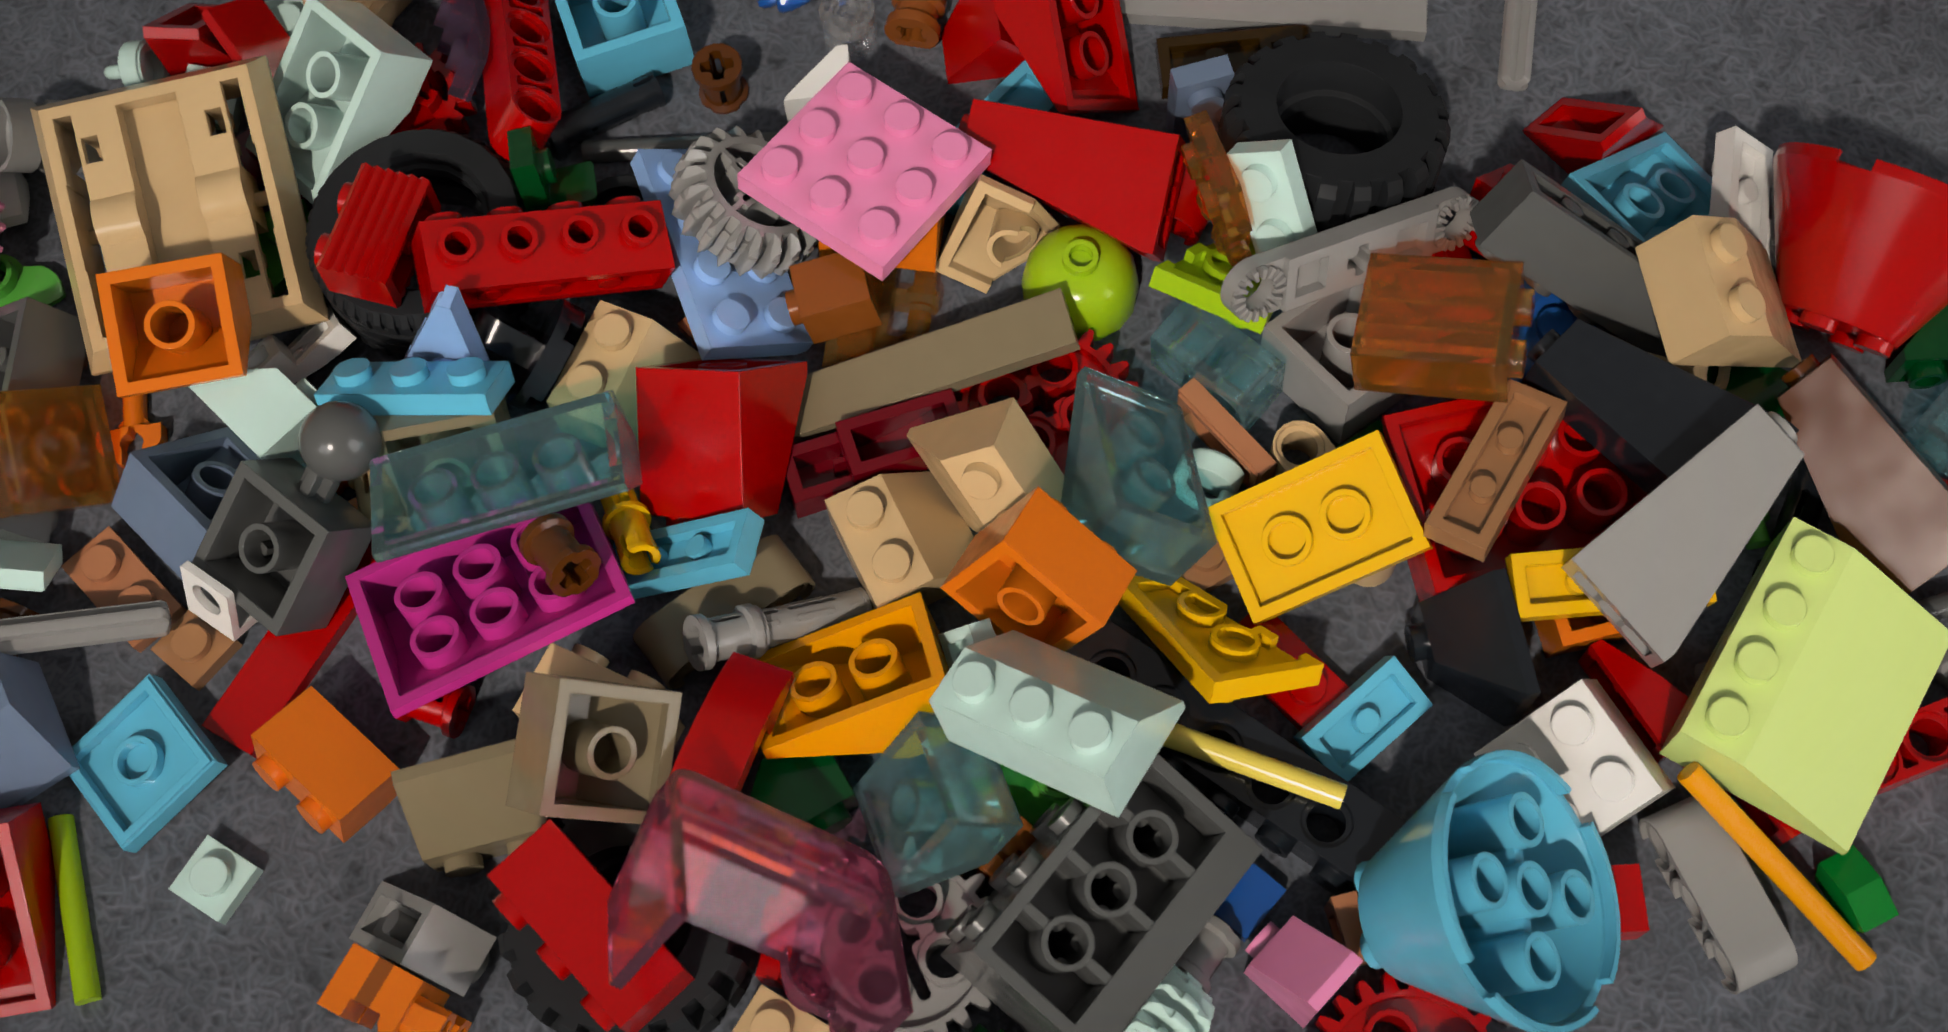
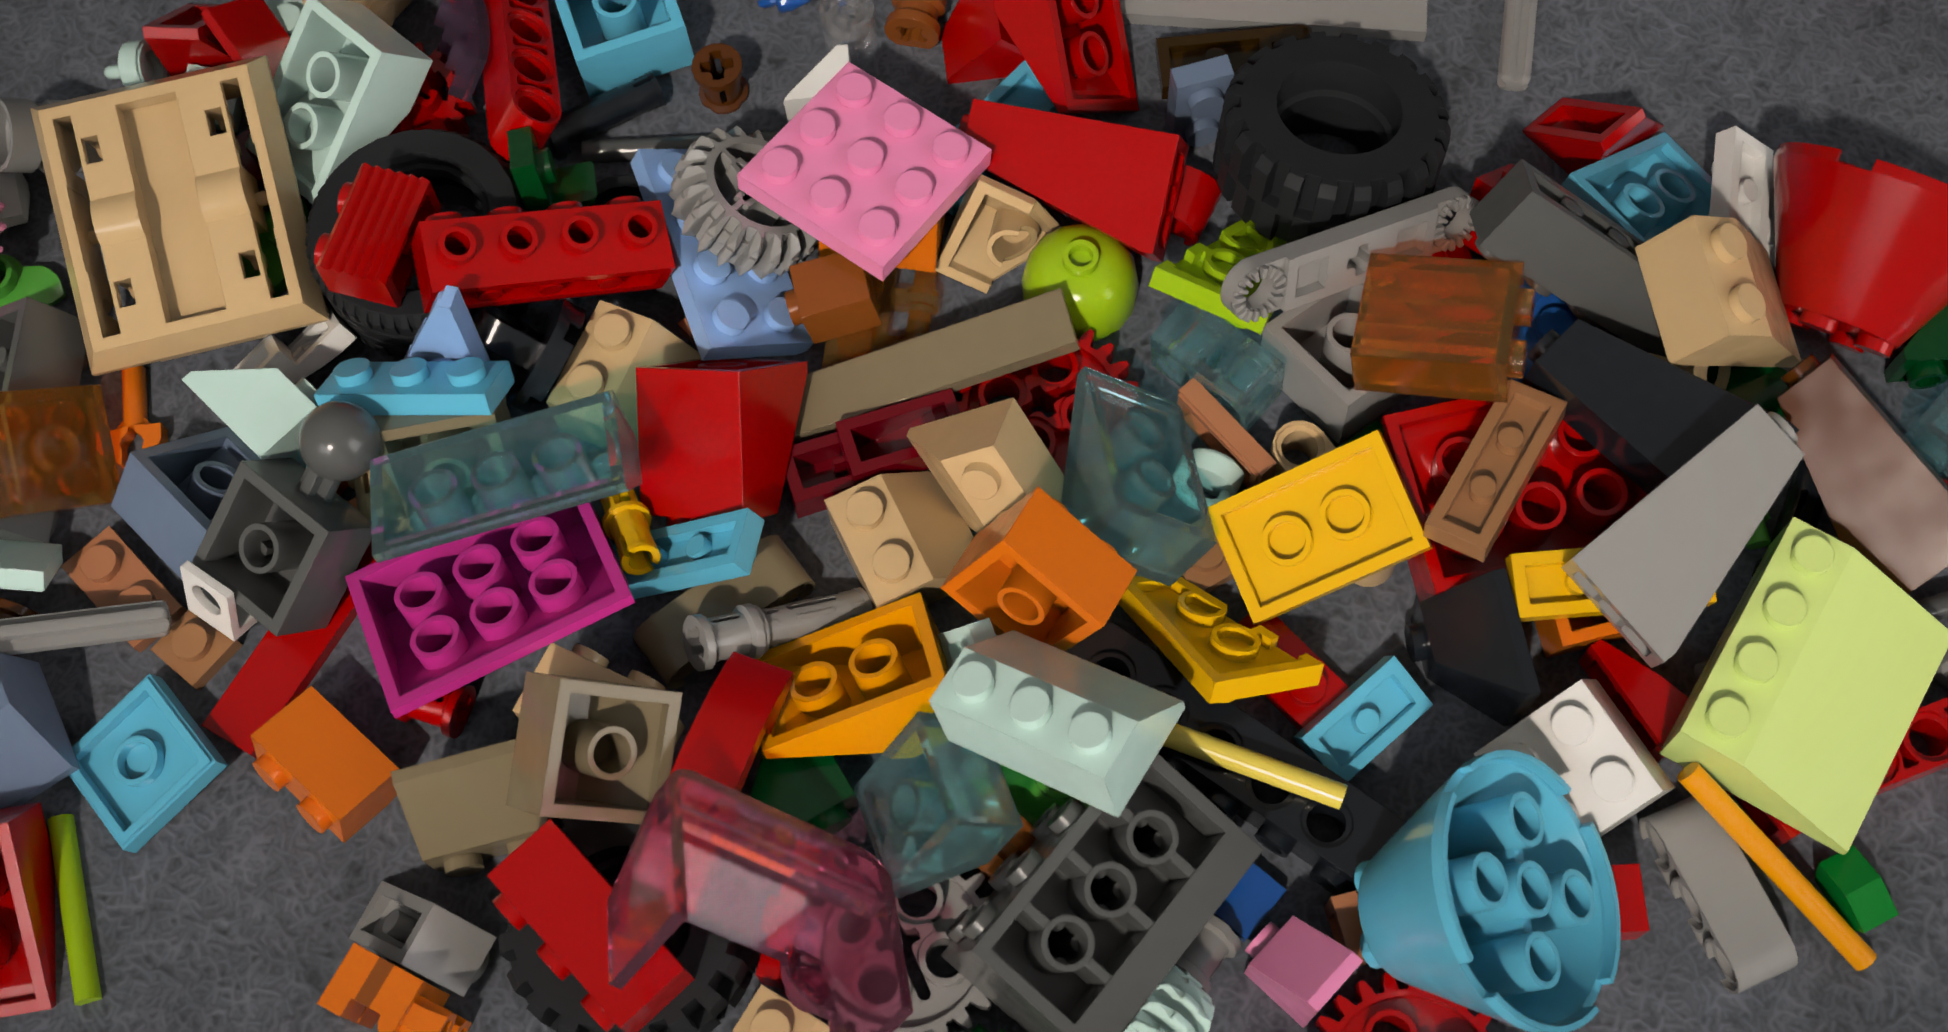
(176, 323): orange slope -> none
(216, 880): light aqua plate -> none
(553, 546): reddish brown bush -> none
(1218, 188): clear orange plate -> none
(1272, 192): light aqua plate -> none

